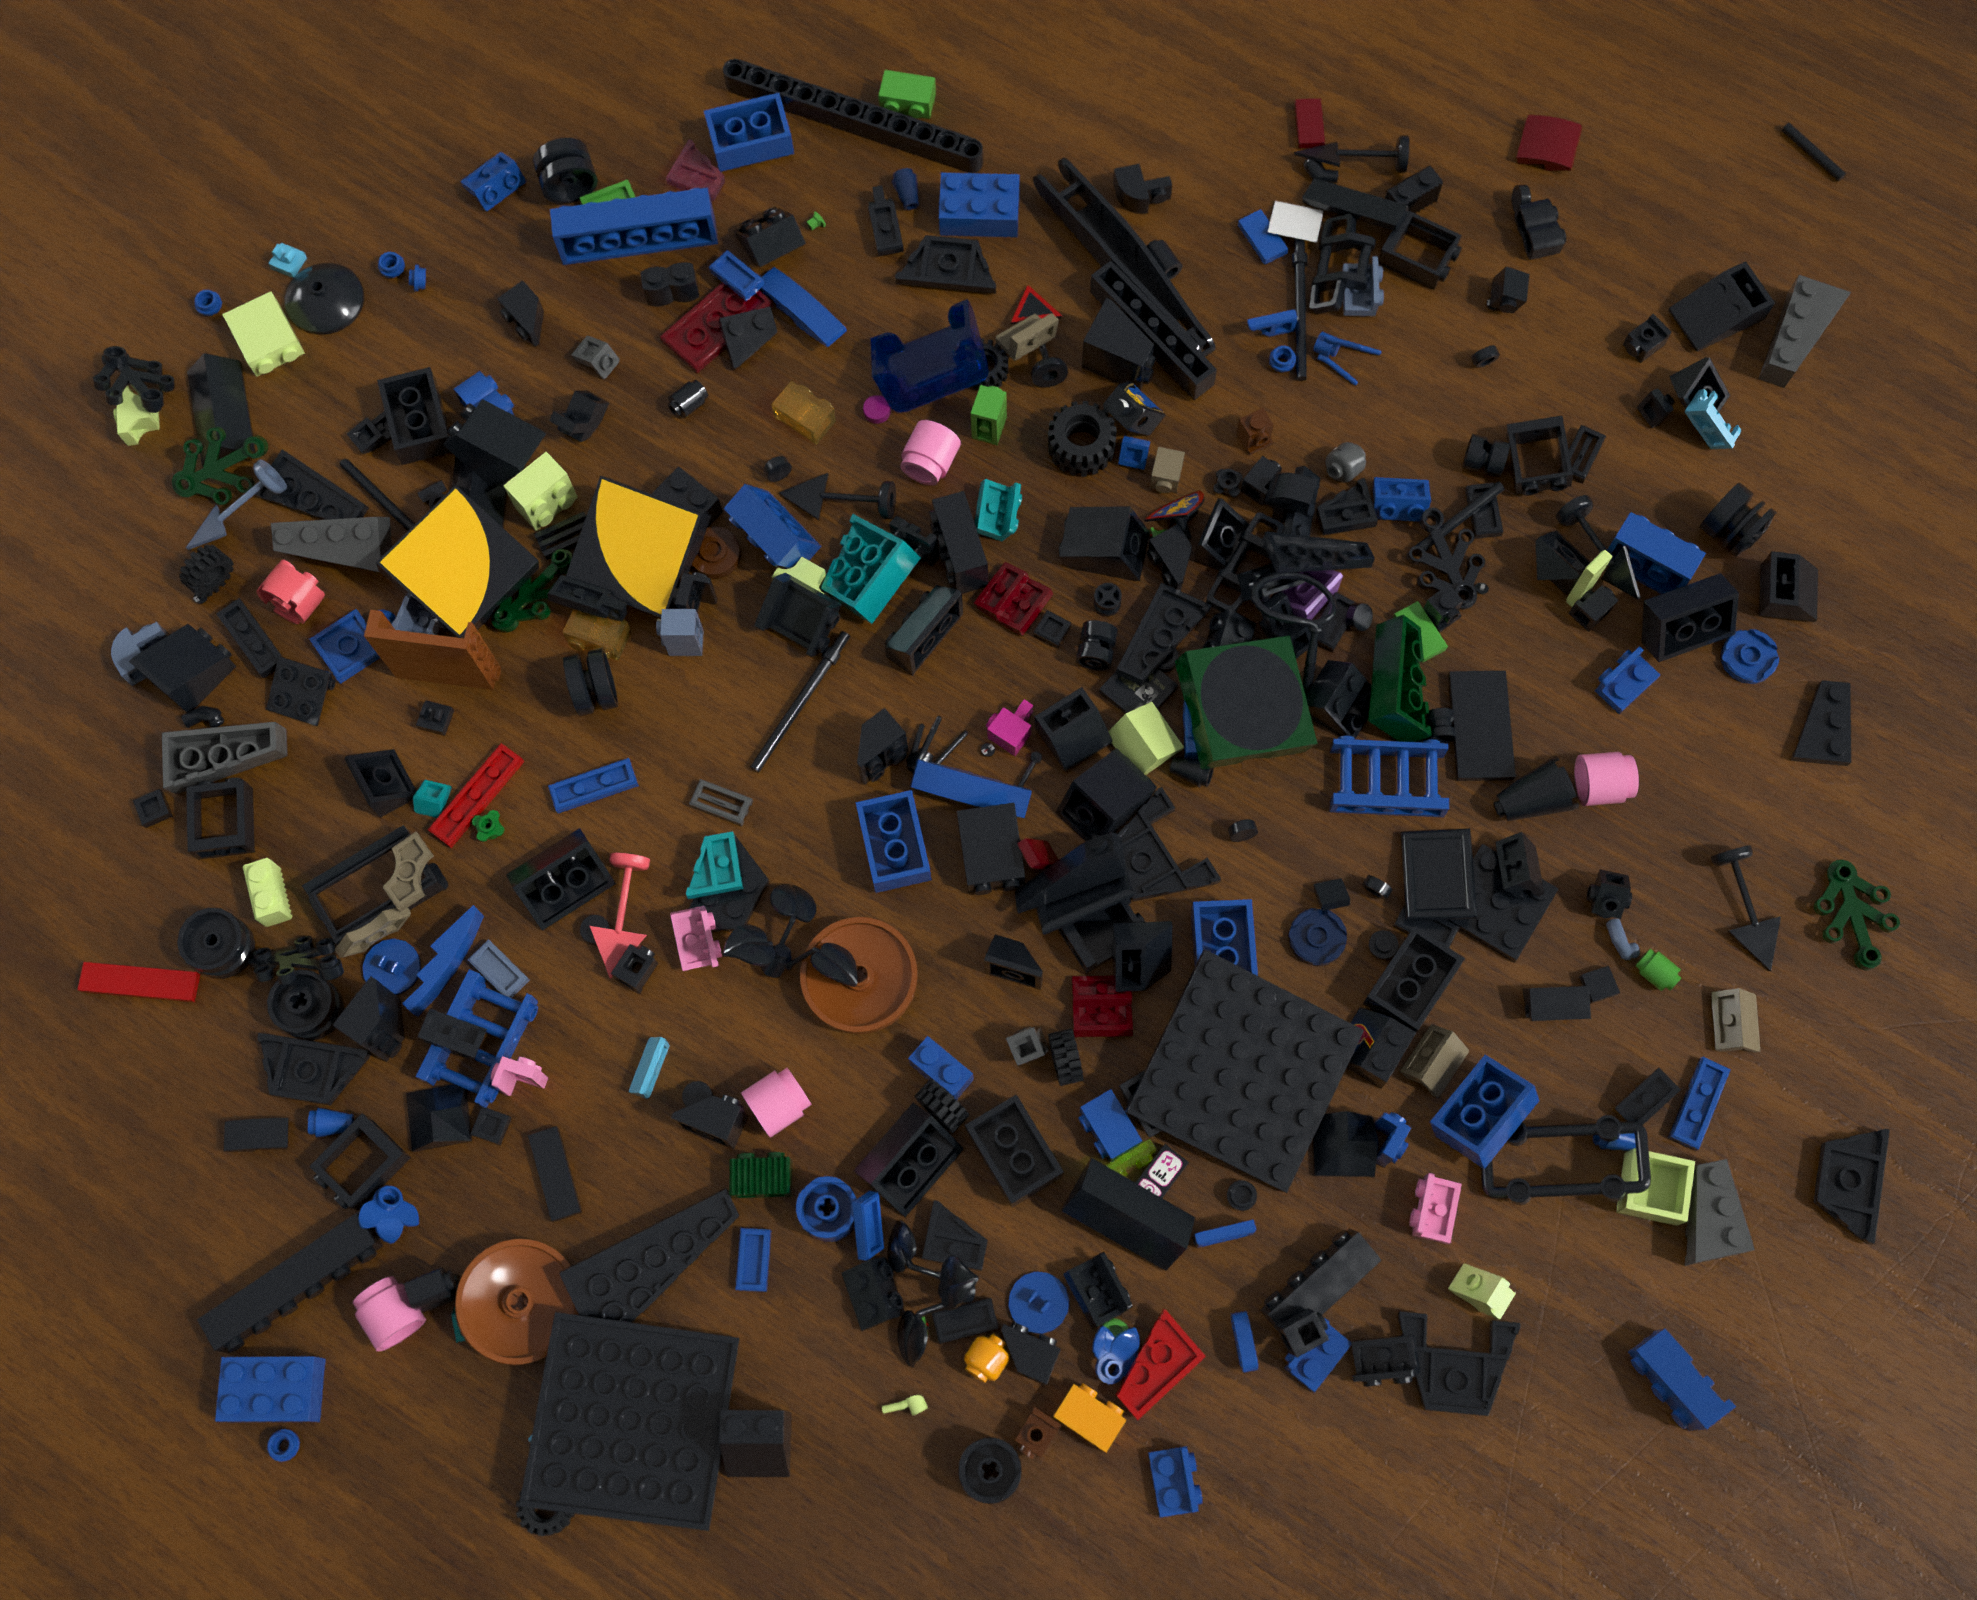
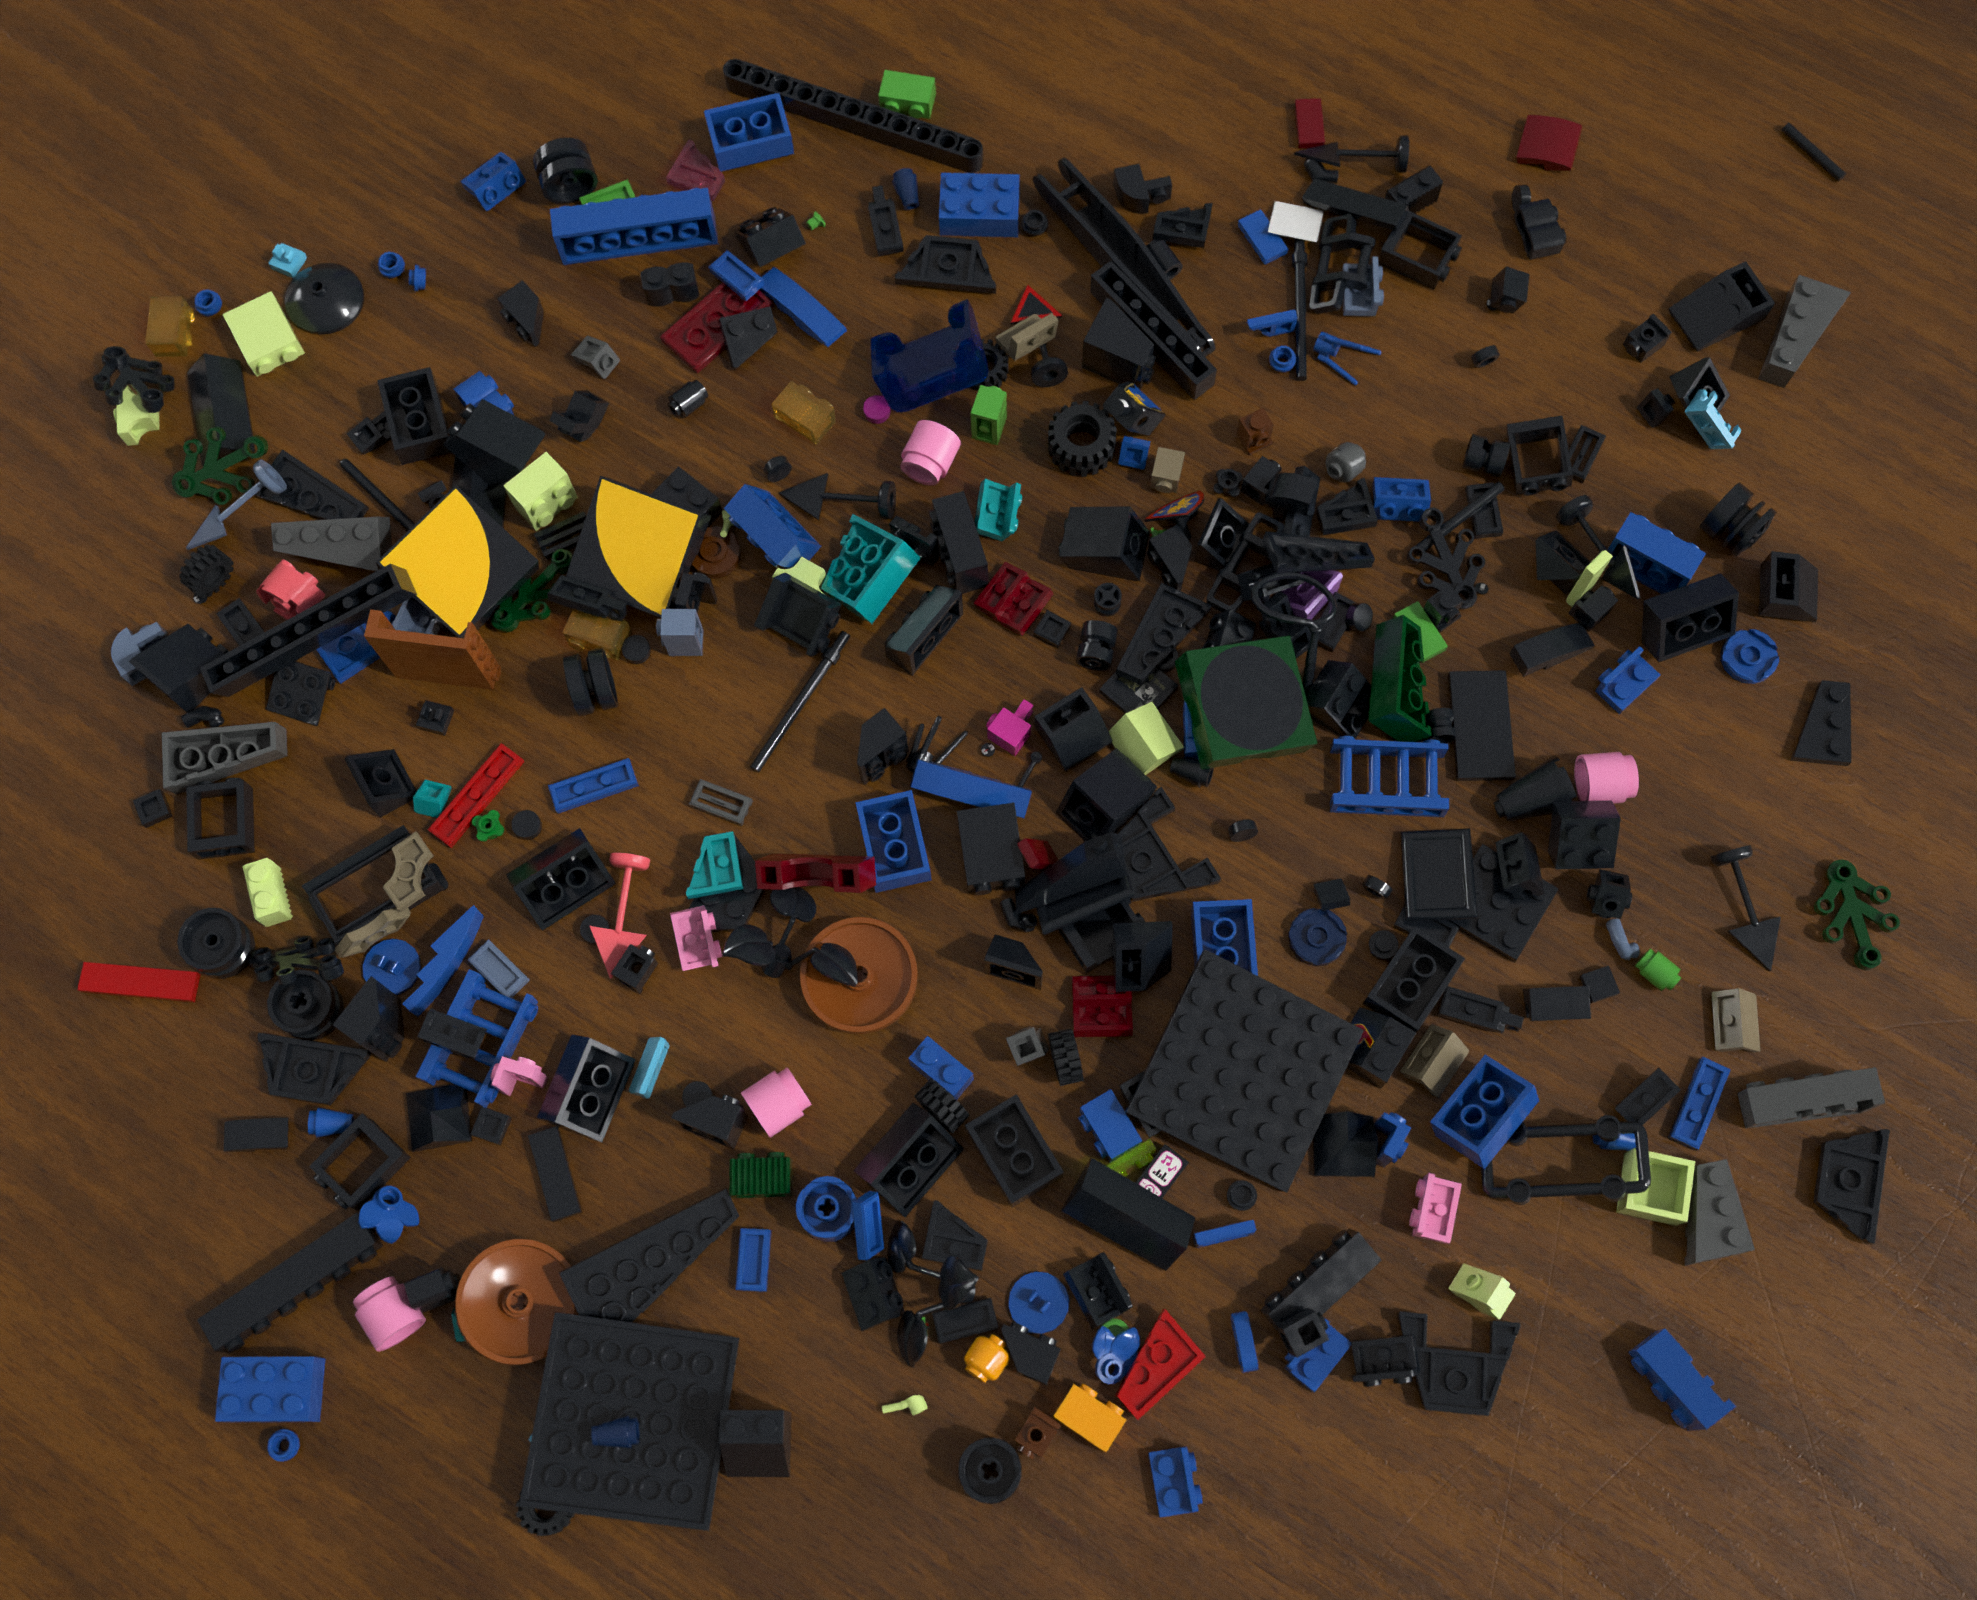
(169, 326): none -> clear yellow brick
(308, 631): none -> black brick
(526, 825): none -> black tile
(586, 1088): none -> black slope
(617, 1433): none -> dark blue cone
(636, 649): none -> black tile
(726, 525): none -> yellowish green hand
(840, 872): none -> dark red arch
(1015, 920): none -> black arm
(1034, 223): none -> black plate
(1183, 226): none -> black wing
(1478, 1011): none -> black hinge
(1551, 648): none -> black slope
(1584, 834): none -> black brick
(1810, 1098): none -> dark grey wedge

